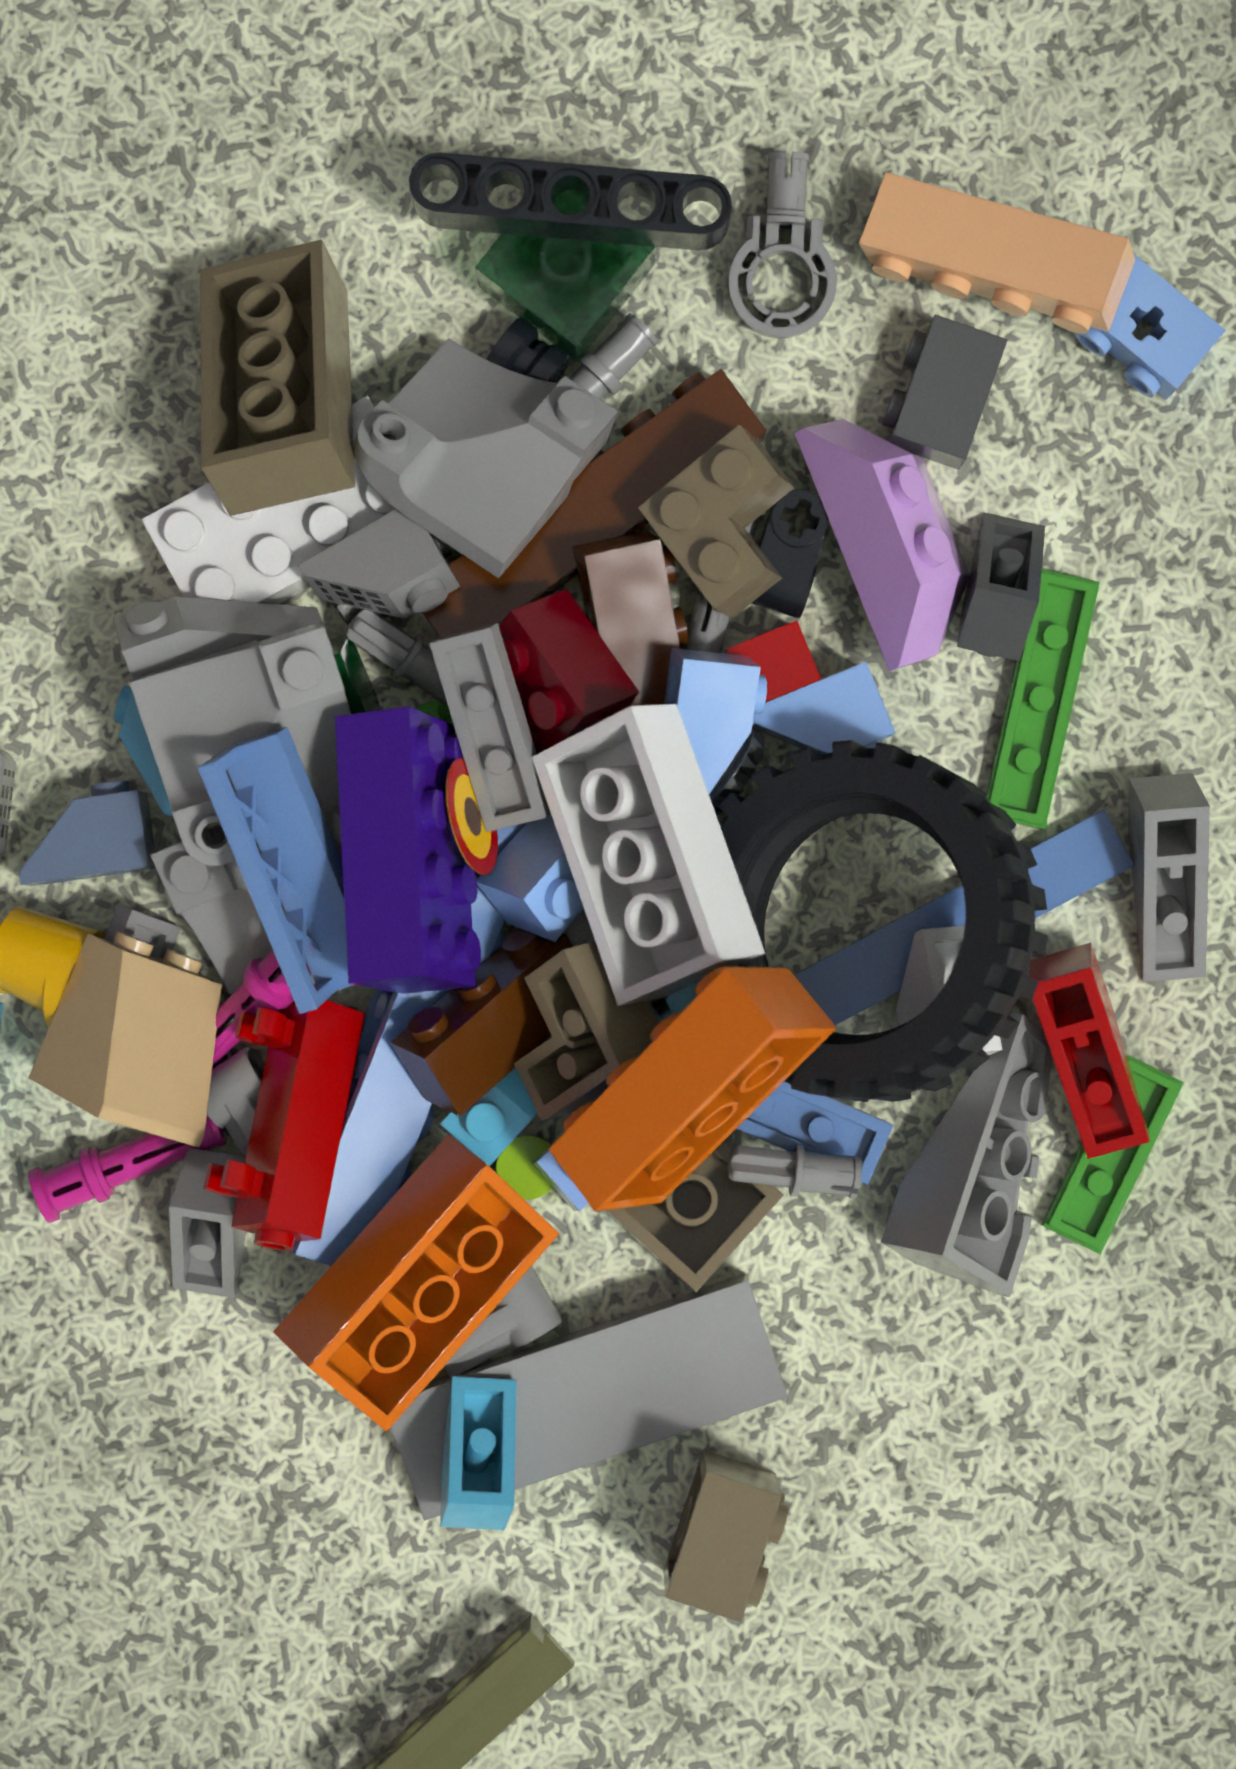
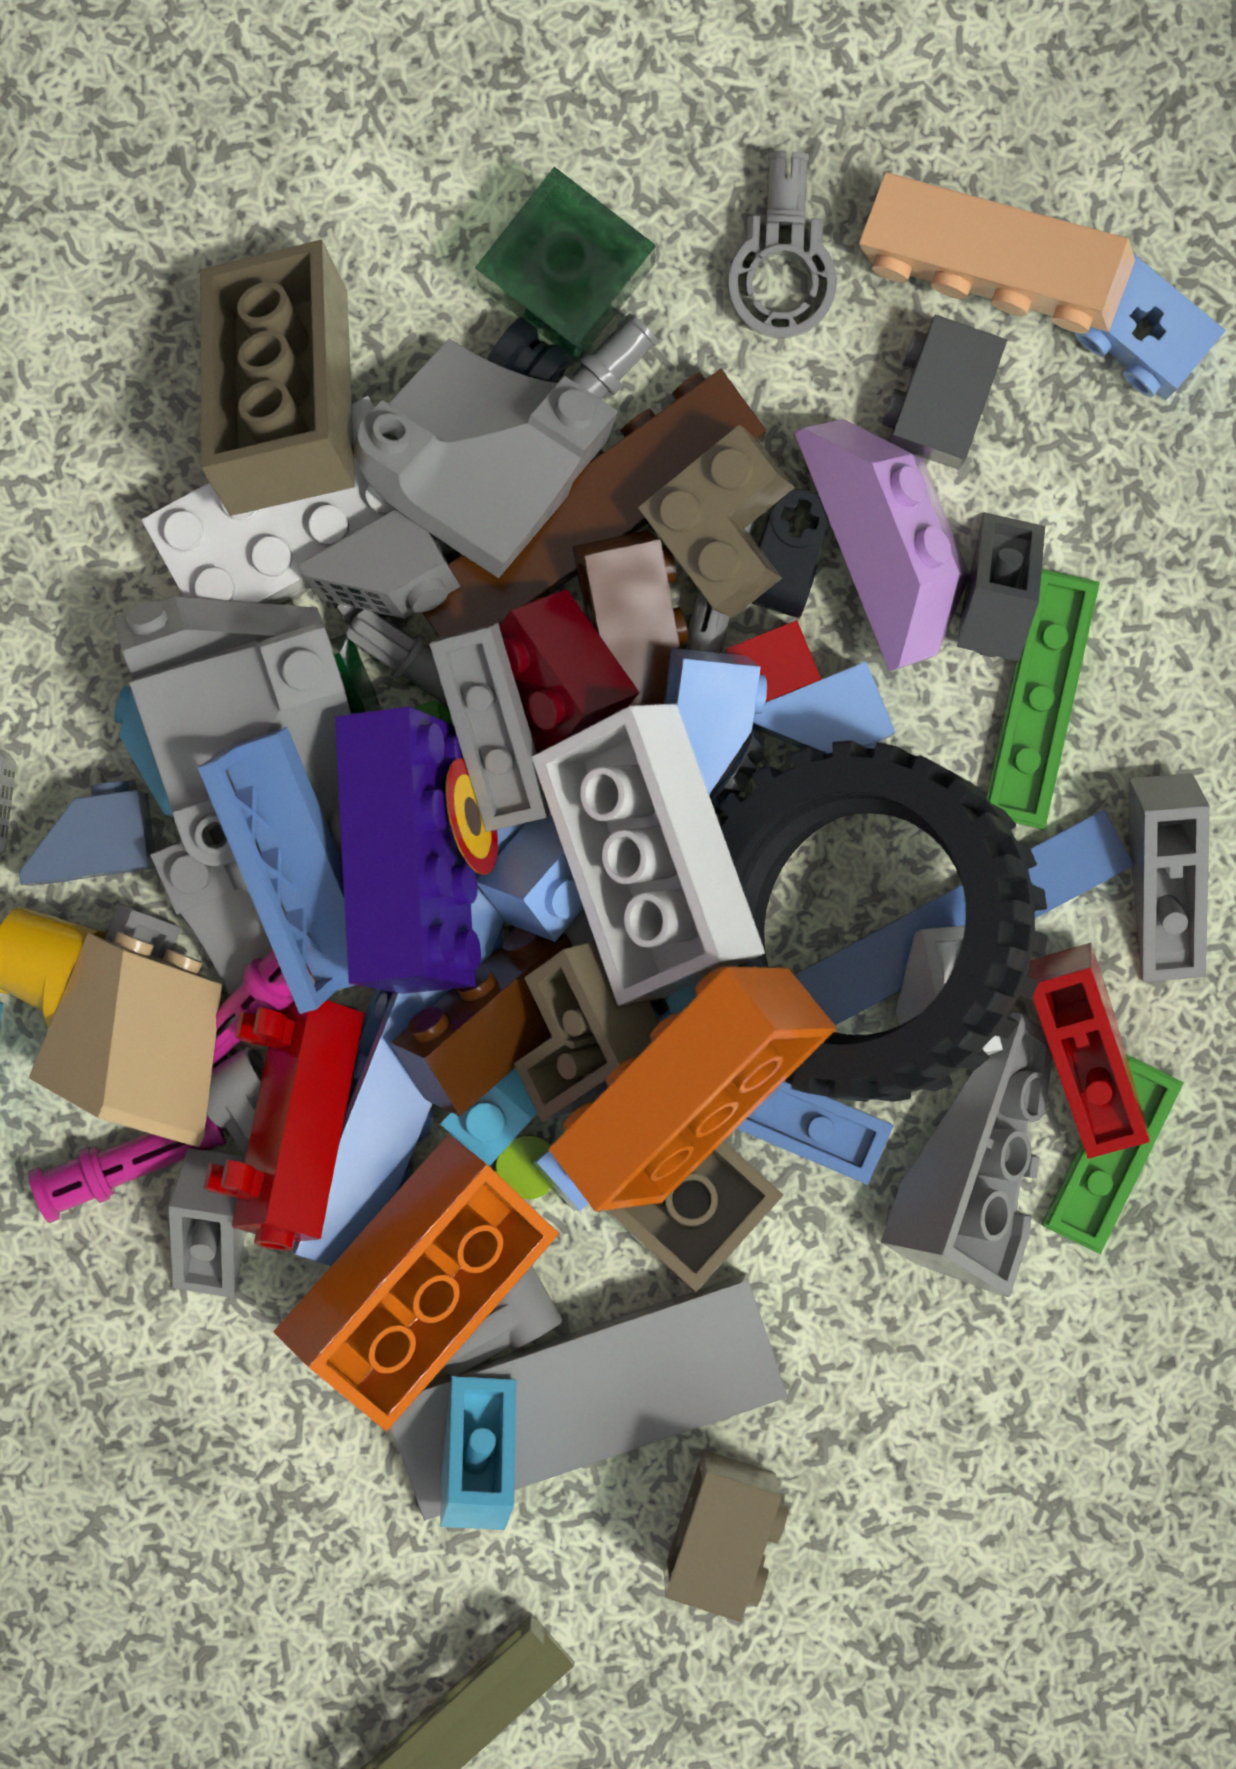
(545, 180): black beam -> none
(797, 1170): light grey axle -> none

